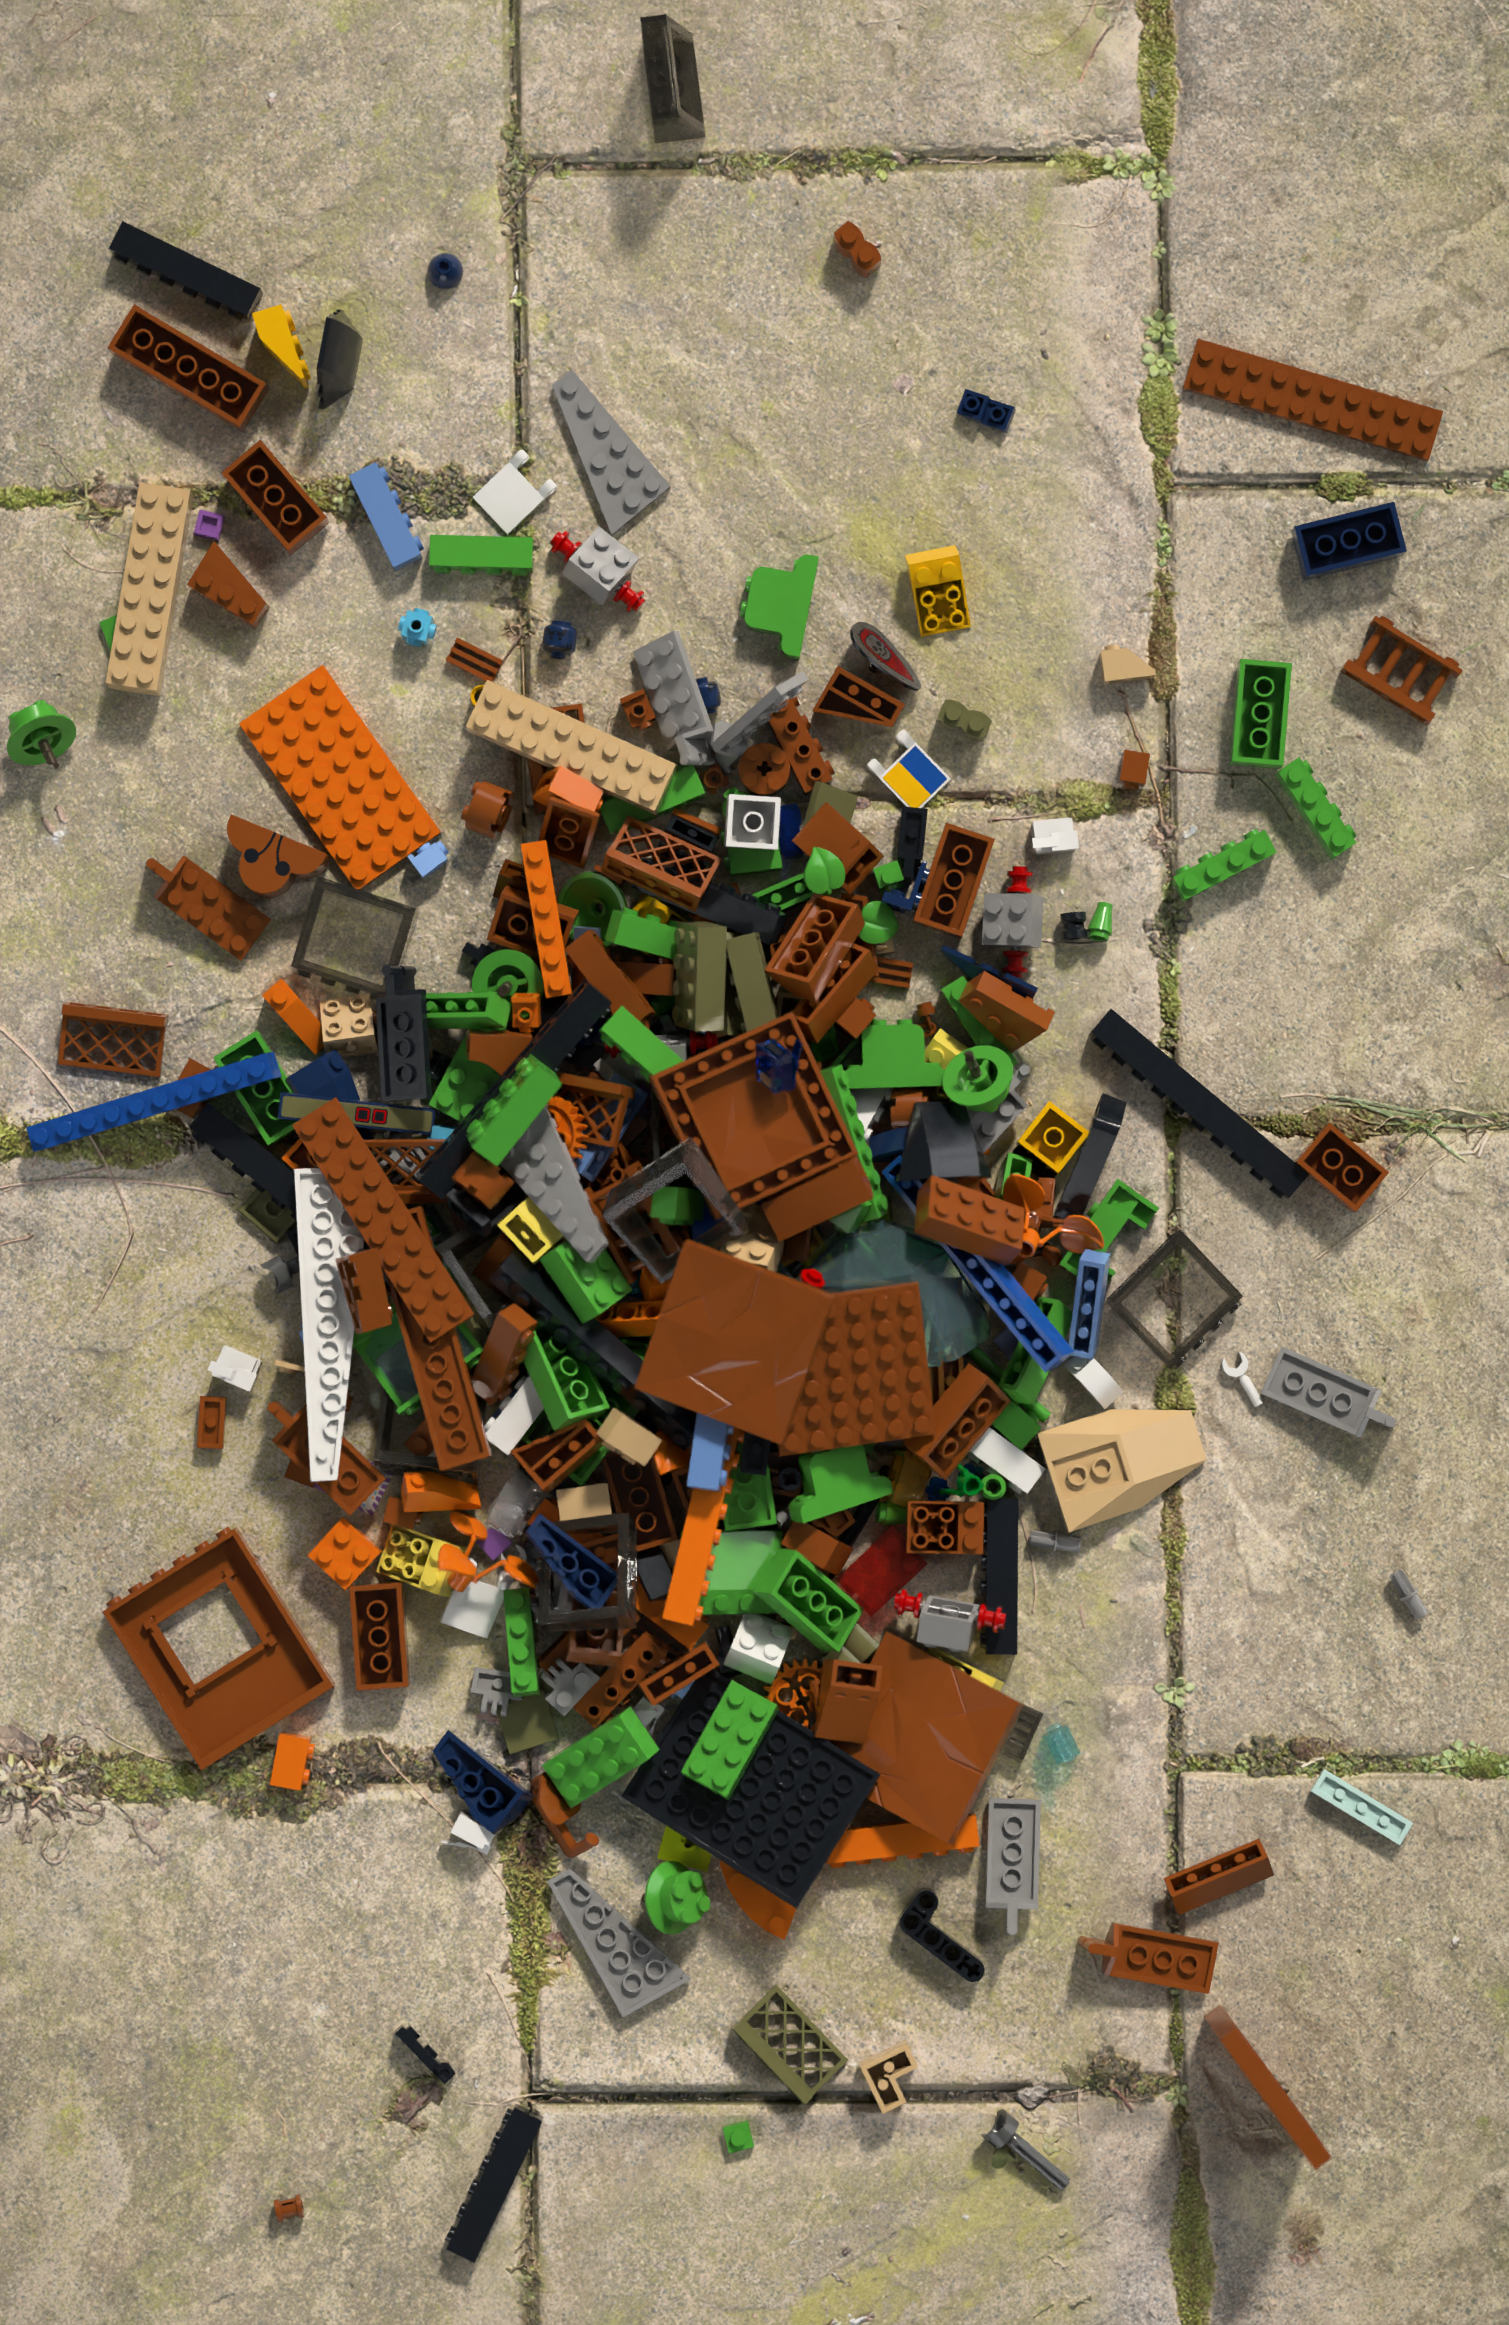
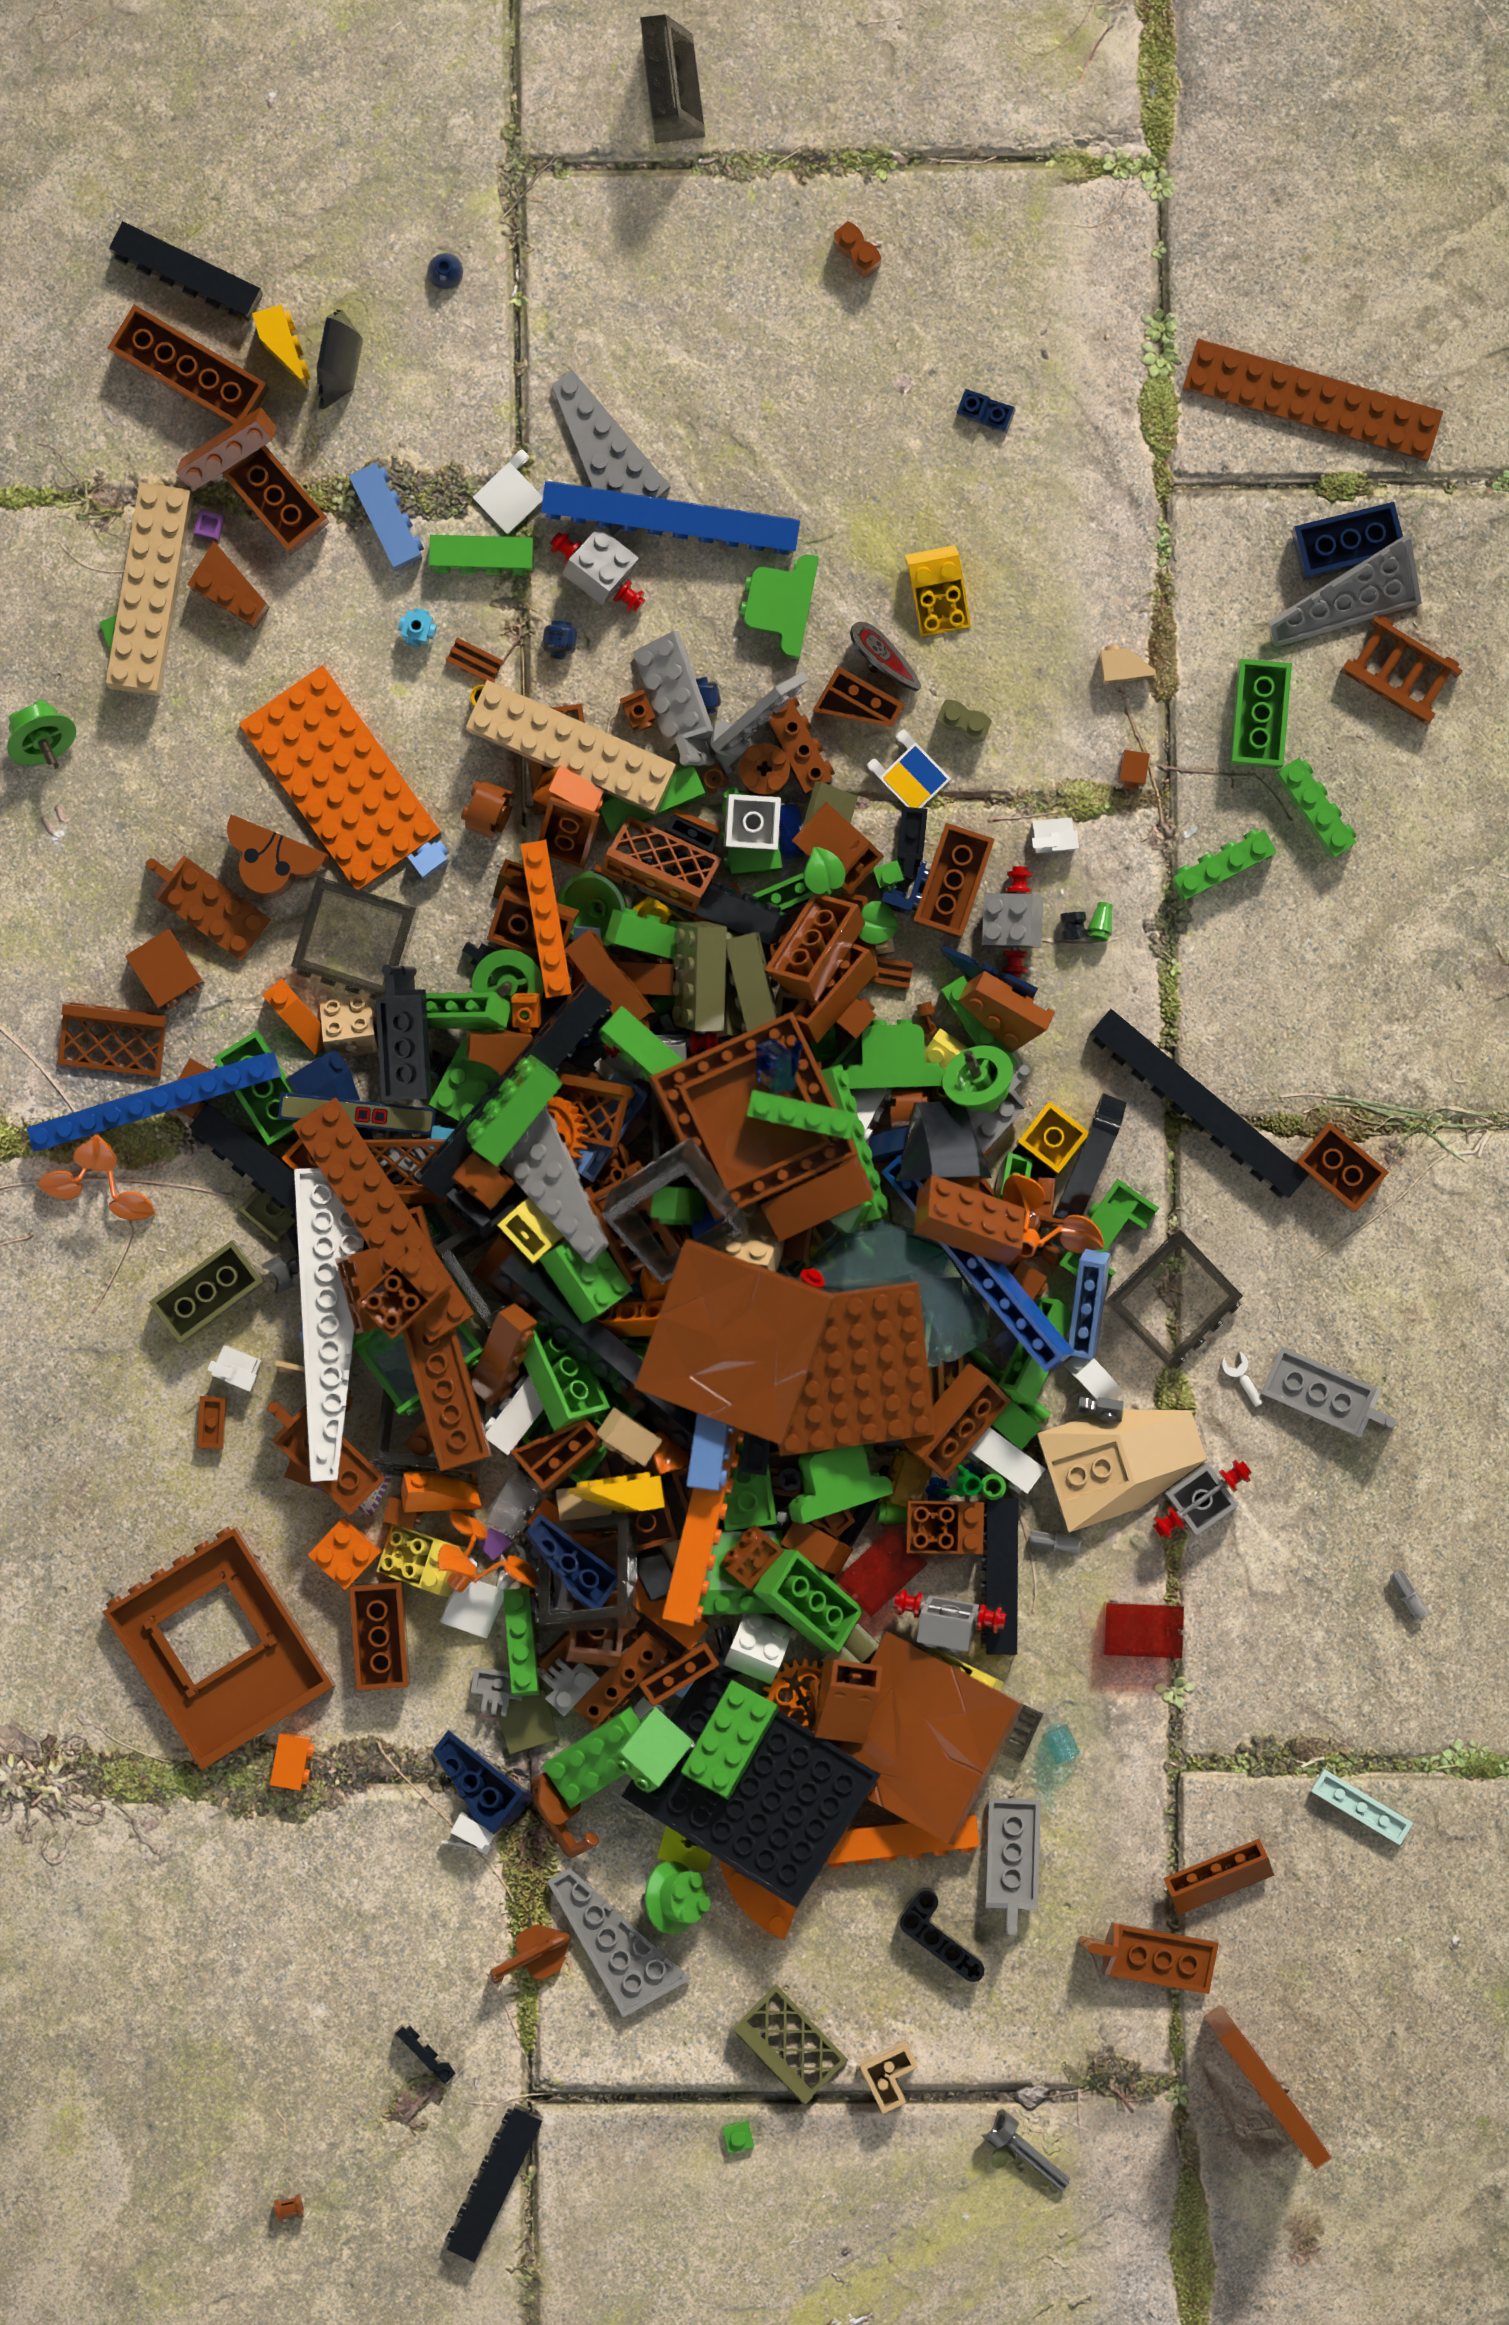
(99, 1157): none -> orange plant
(165, 970): none -> dark orange brick
(207, 1291): none -> olive brick
(226, 449): none -> dark orange brick
(404, 1293): none -> dark orange slope
(539, 1950): none -> dark orange piece
(623, 1493): none -> yellow slope
(652, 1750): none -> bright green panel
(670, 515): none -> blue brick
(751, 1556): none -> dark orange bracket
(801, 1115): none -> bright green brick
(1106, 1409): none -> dark grey plate
(1142, 1629): none -> clear red piece
(1201, 1499): none -> light grey brick
(1368, 590): none -> light grey wing

